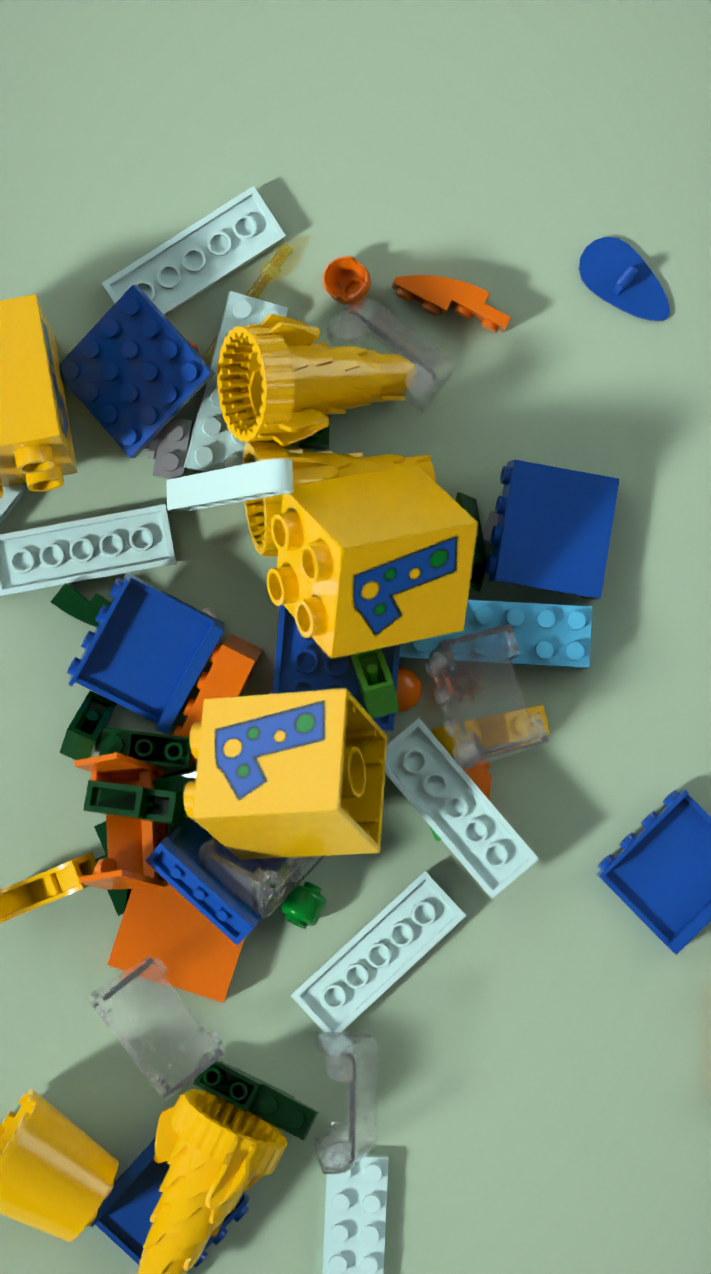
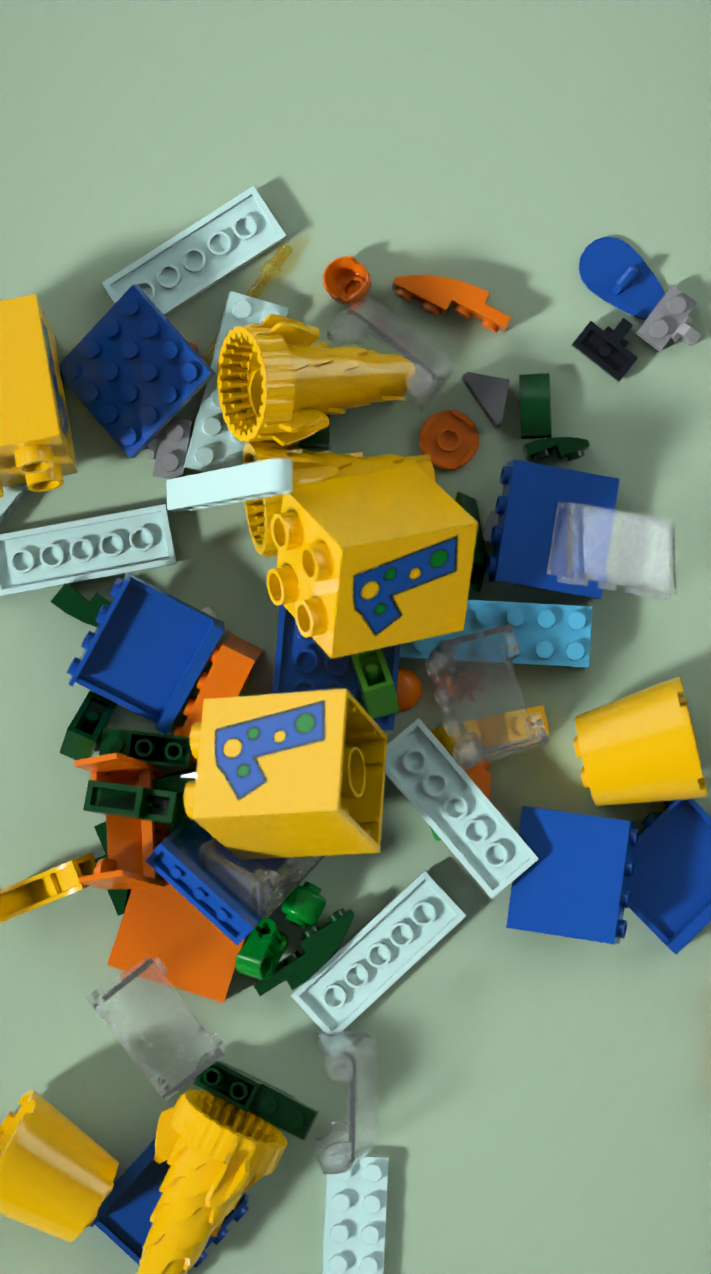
(261, 954): none -> green piece
(318, 948): none -> dark green slope
(449, 439): none -> orange tile
(489, 393): none -> dark grey slope
(535, 406): none -> dark green slope
(567, 447): none -> dark green slope
(579, 876): none -> blue panel
(607, 348): none -> black hinge
(614, 550): none -> clear windscreen
(641, 748): none -> yellow cone
(669, 320): none -> light grey hinge

